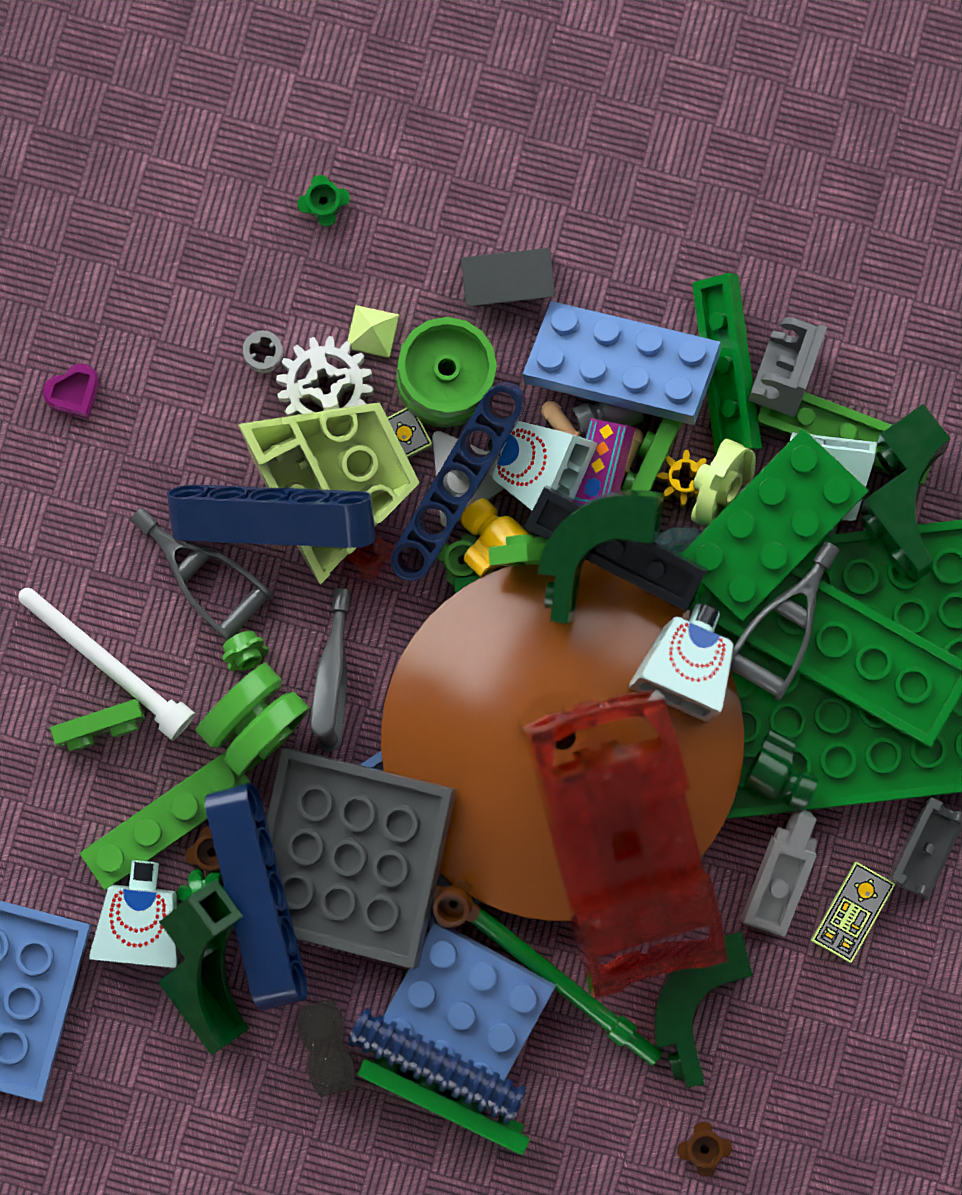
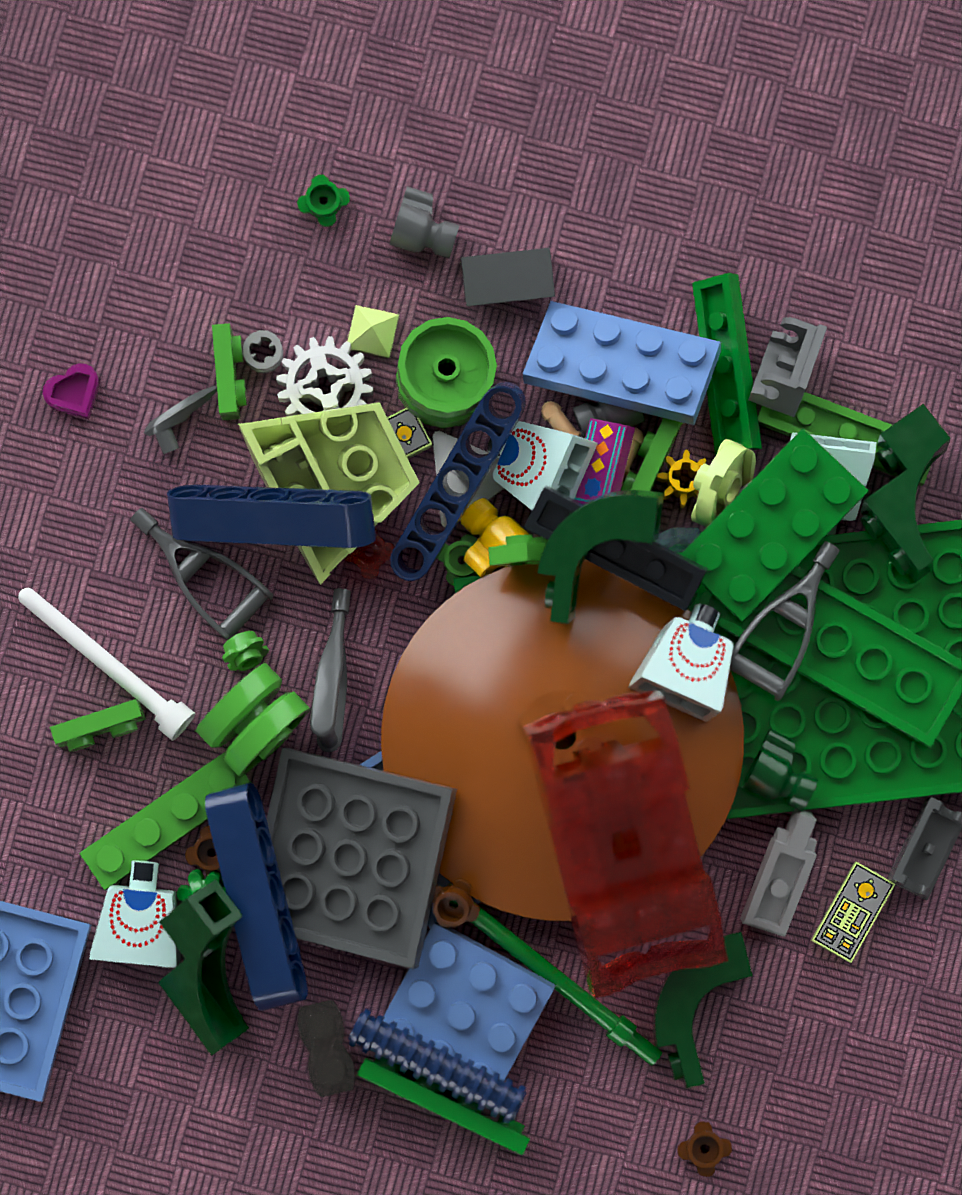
(177, 414): none -> dark grey bar
(227, 352): none -> bright green plate
(418, 230): none -> dark grey piece

